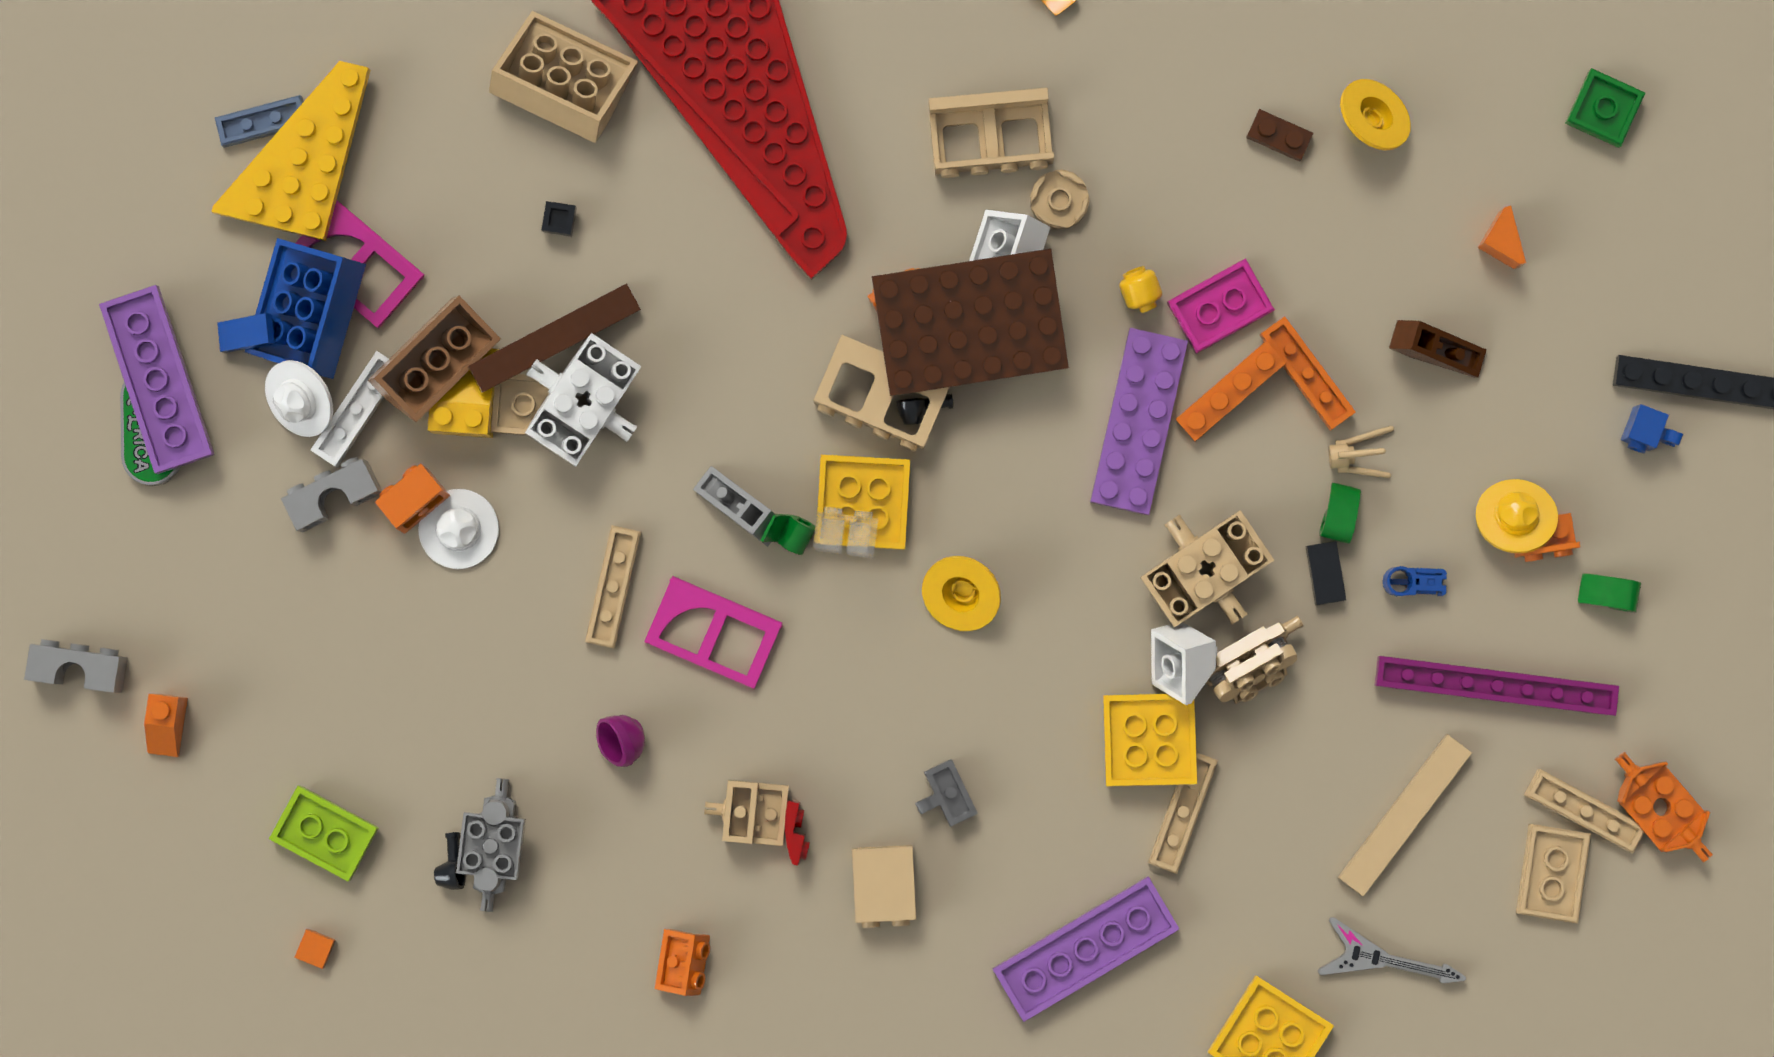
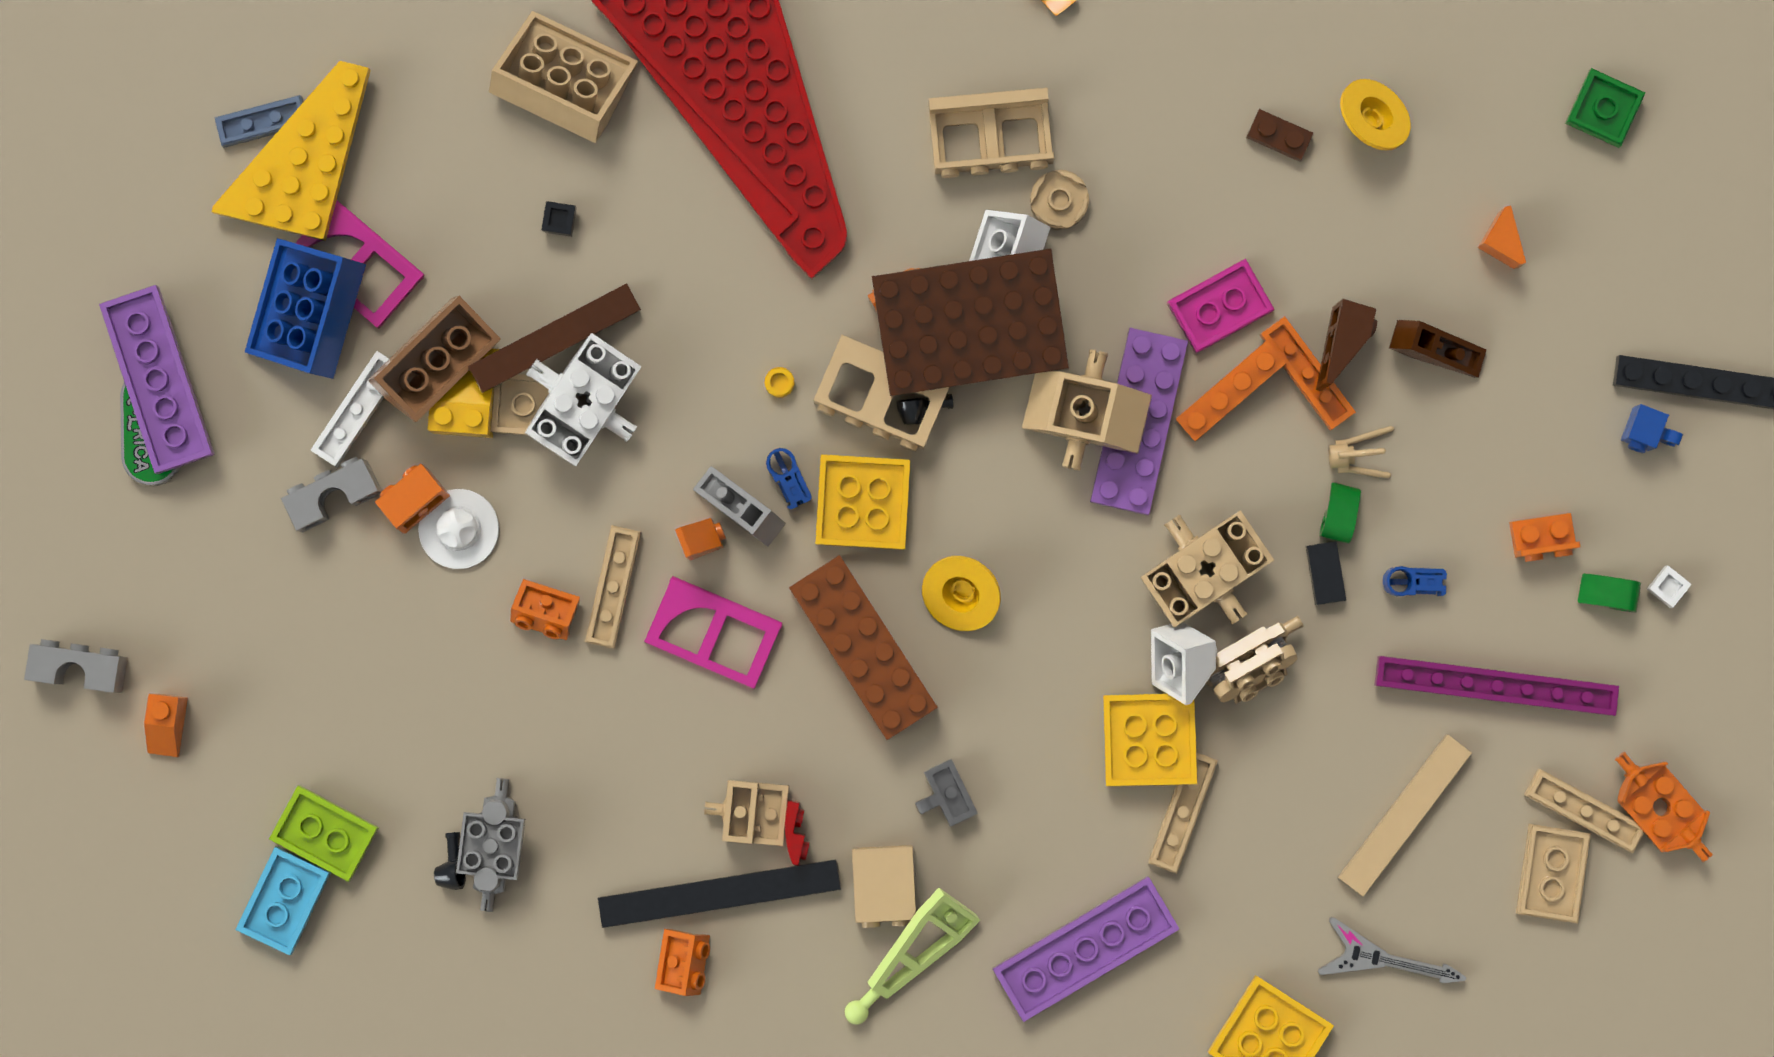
(246, 332): blue tile -> none
(283, 900): none -> medium azure plate
(299, 398): white hat -> none
(315, 948): orange tile -> none
(544, 609): none -> orange bracket
(620, 739): magenta hat -> none
(700, 538): none -> orange slope
(719, 893): none -> black tile
(779, 382): none -> yellow tile
(790, 532): green panel -> none
(791, 482): none -> blue piece
(830, 532): clear piece -> none
(863, 647): none -> dark orange brick
(940, 910): none -> yellowish green plate
(1115, 414): none -> tan slope
(1140, 289): yellow head -> none
(1347, 332): none -> reddish brown slope
(1516, 516): yellow hat -> none
(1669, 586): none -> white plate

